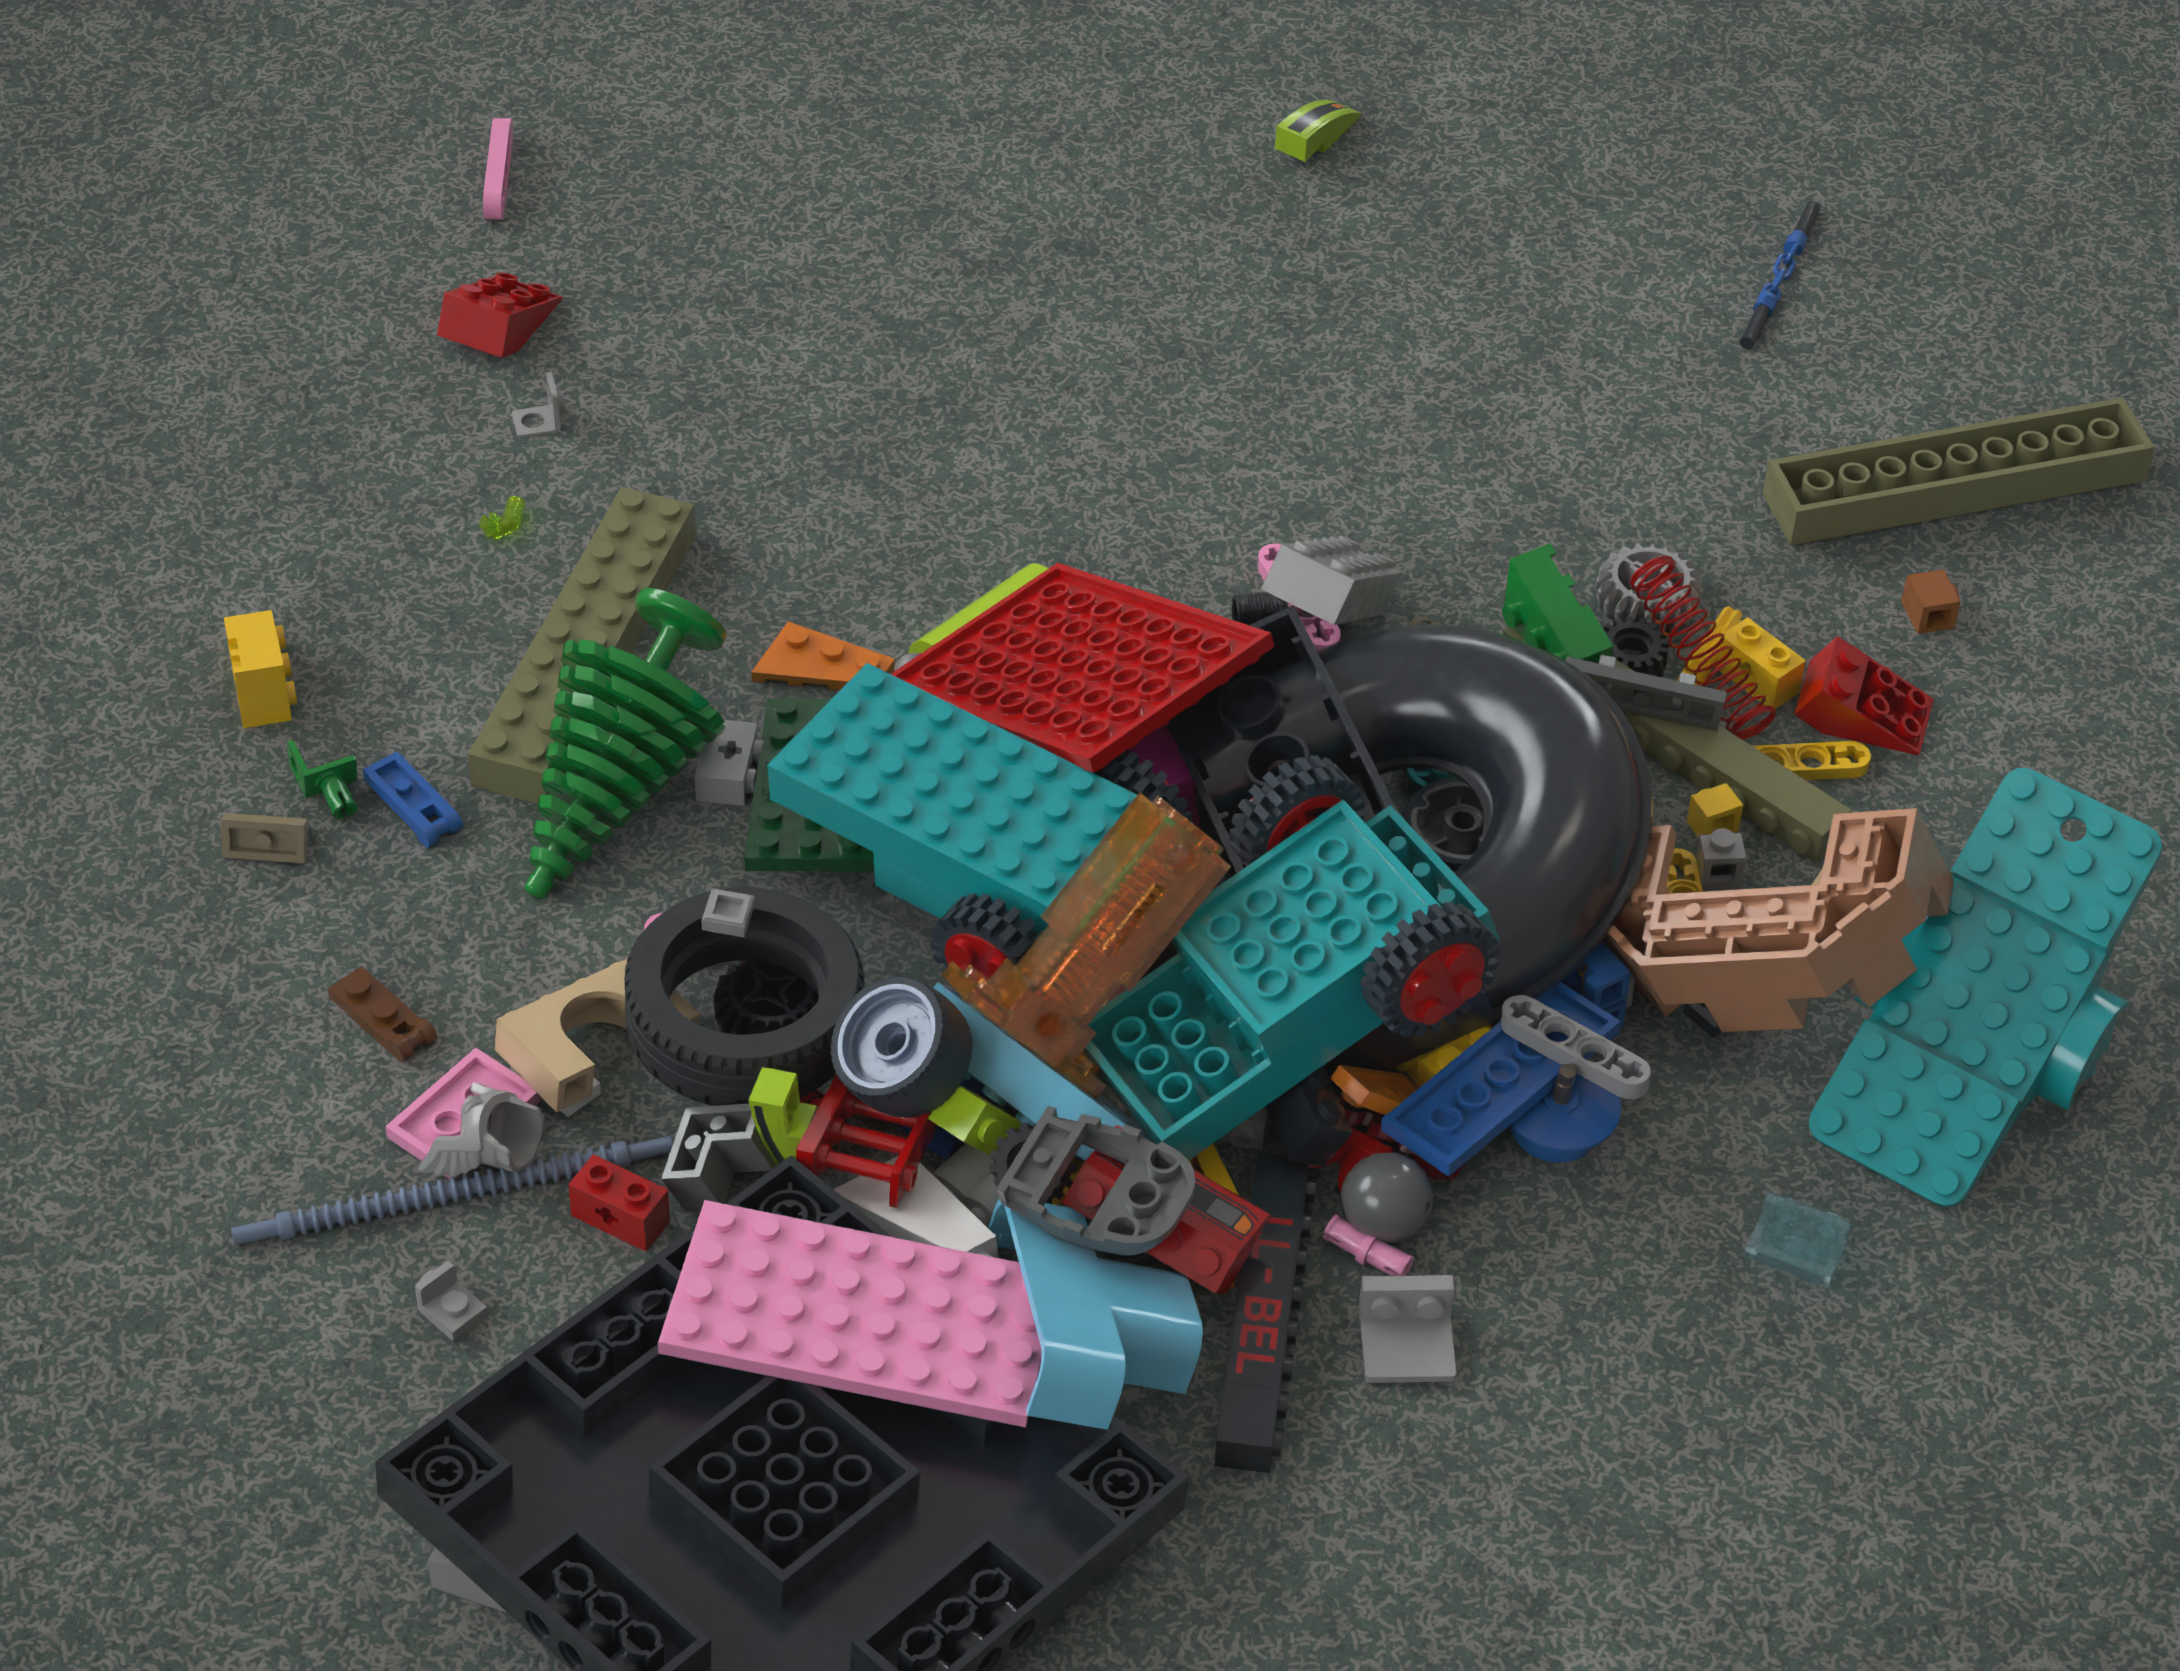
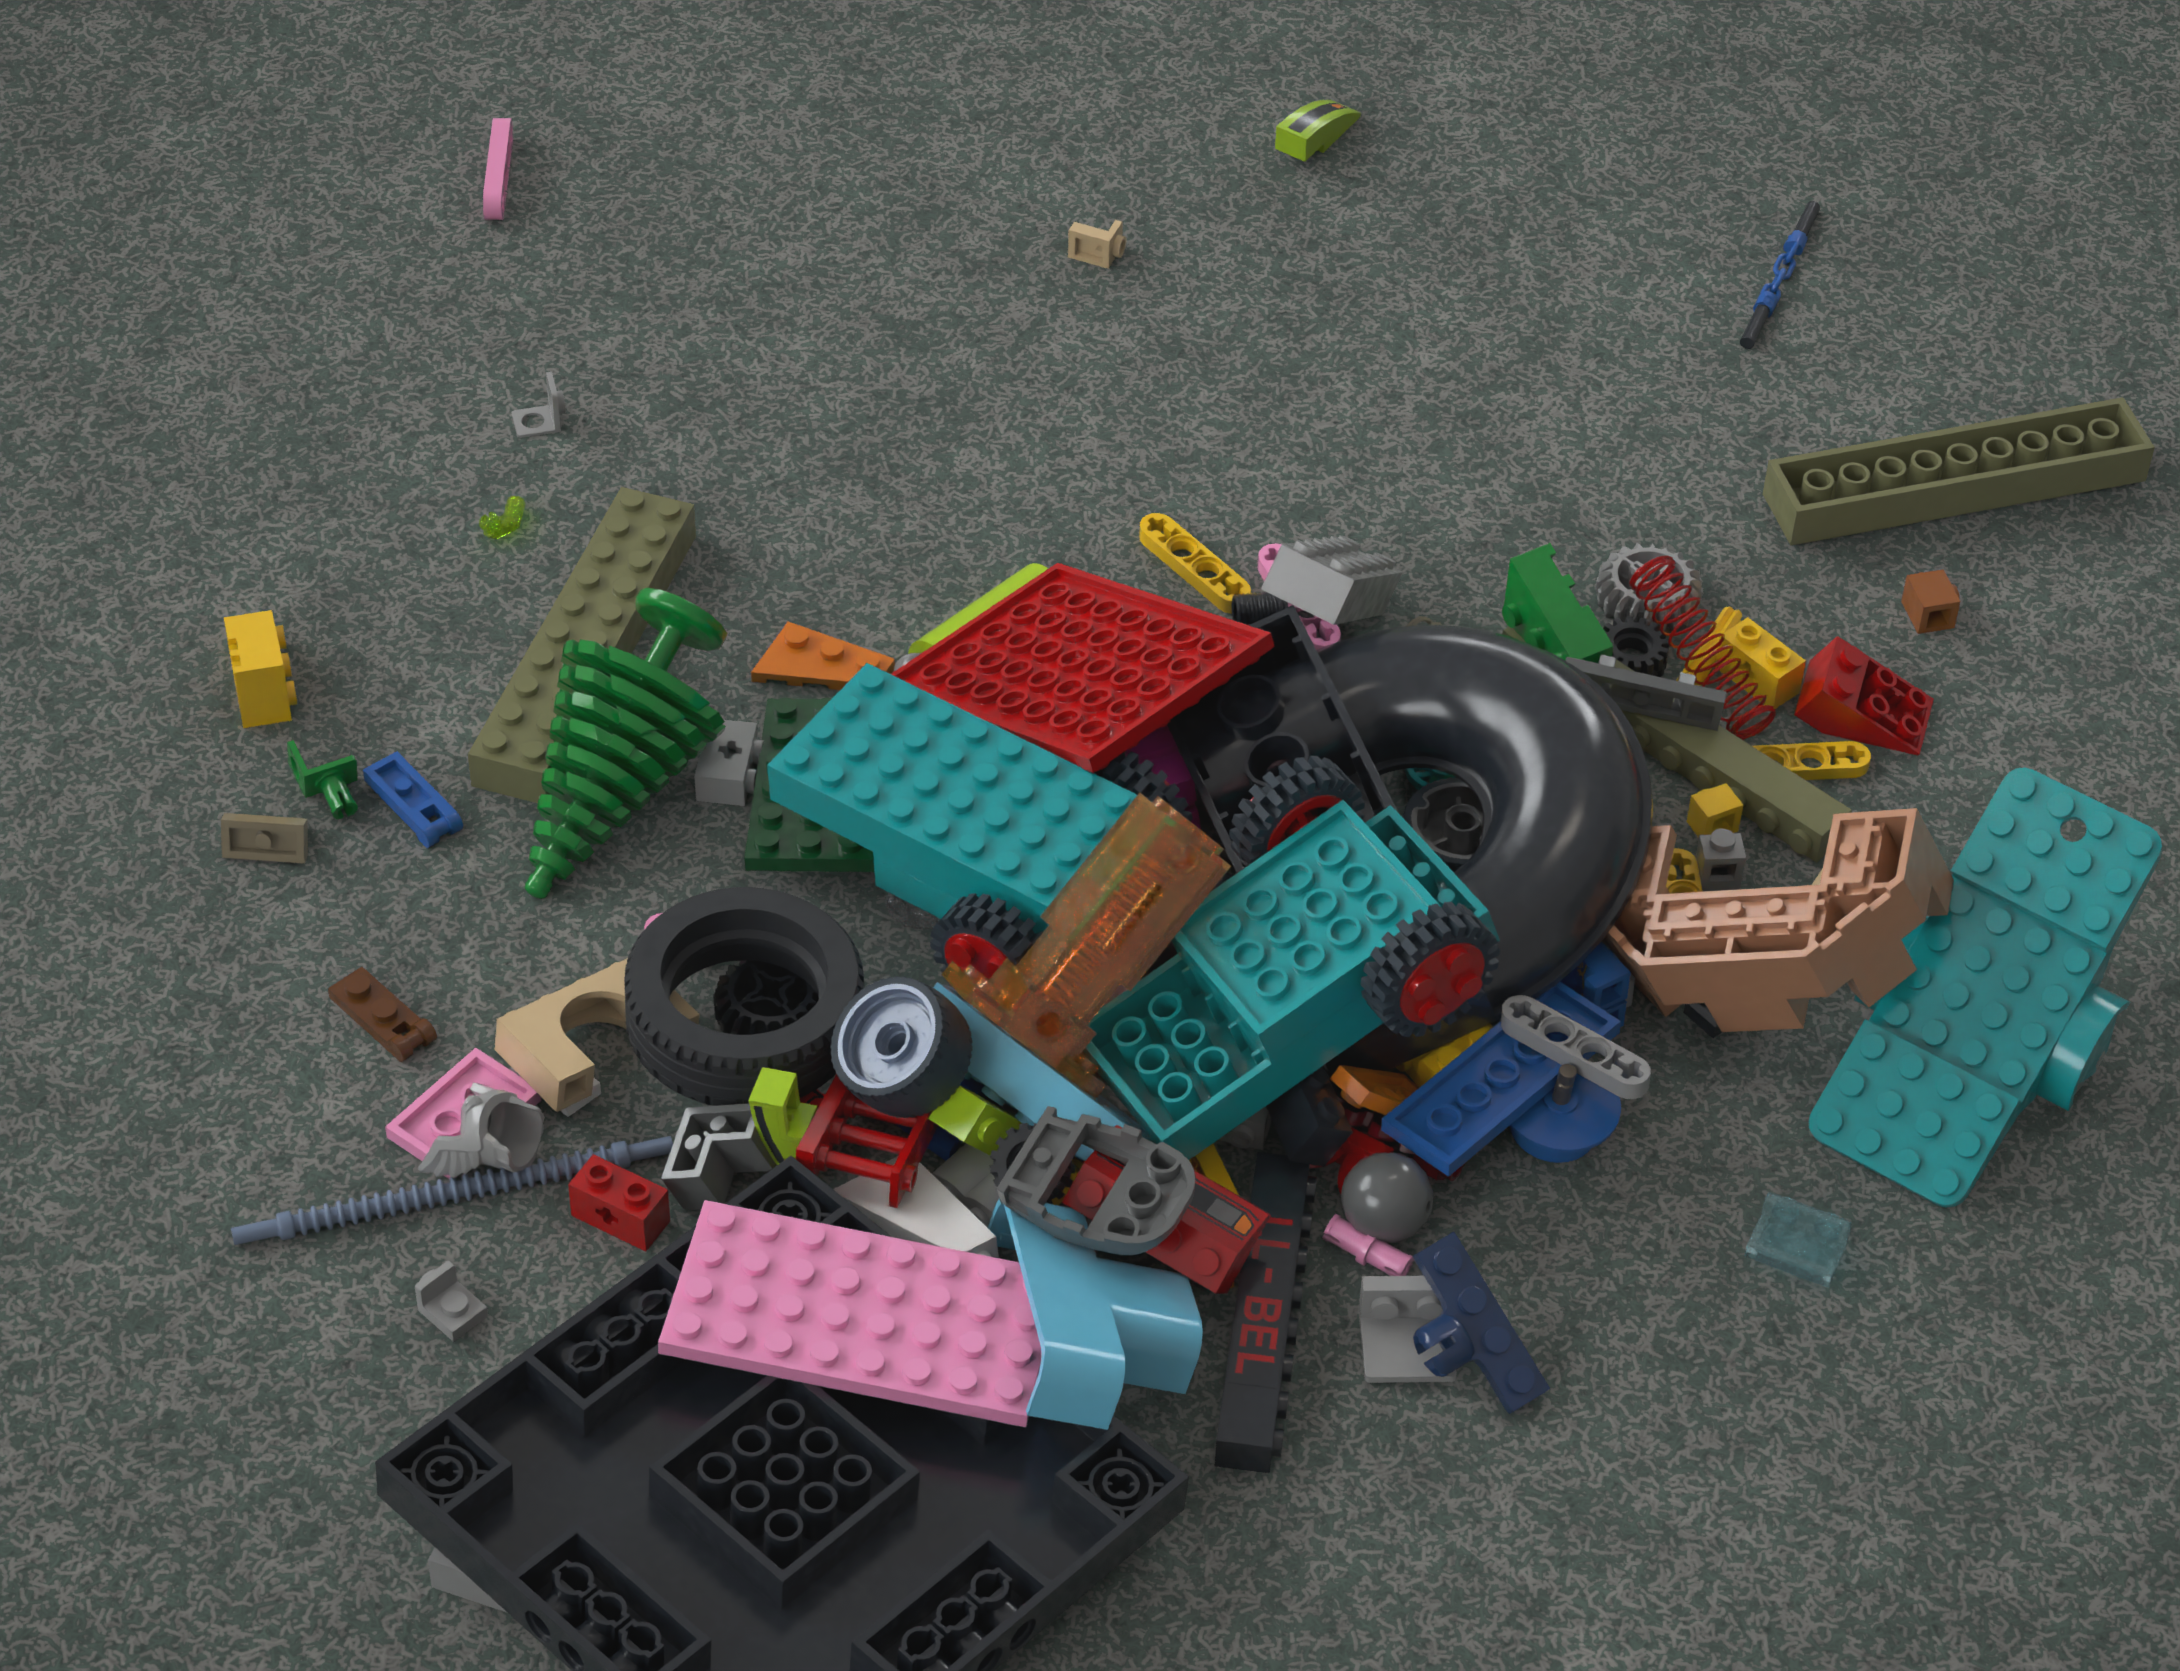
(495, 313): red slope -> none
(728, 912): light grey tile -> none
(1095, 244): none -> tan bracket
(1188, 567): none -> yellow beam
(1473, 1327): none -> dark blue plate

